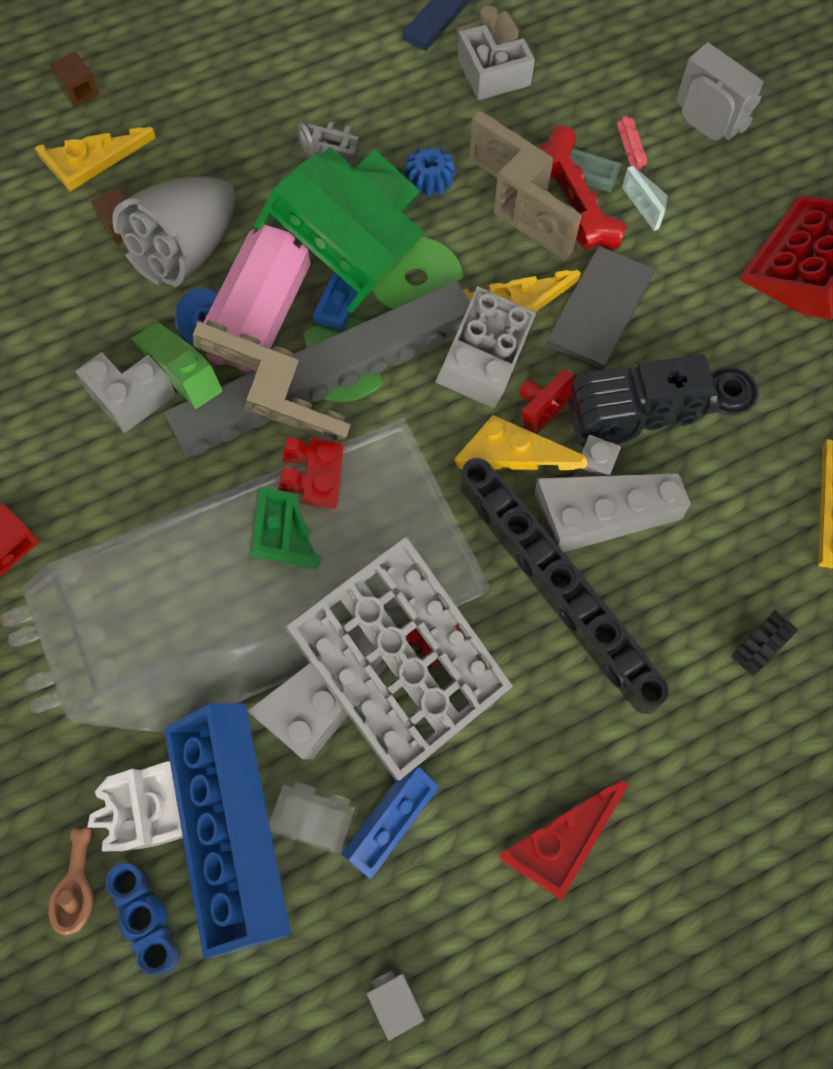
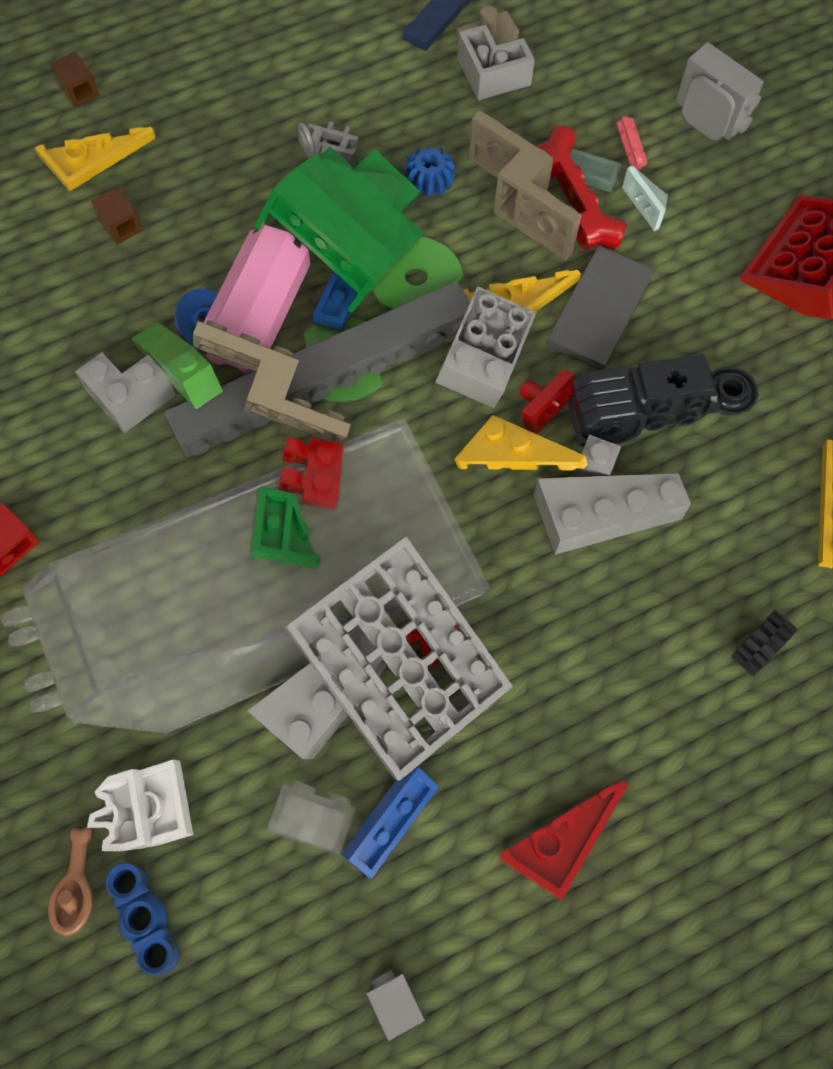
(174, 226): light grey cylinder -> none
(225, 830): blue brick -> none
(577, 603): black beam -> none

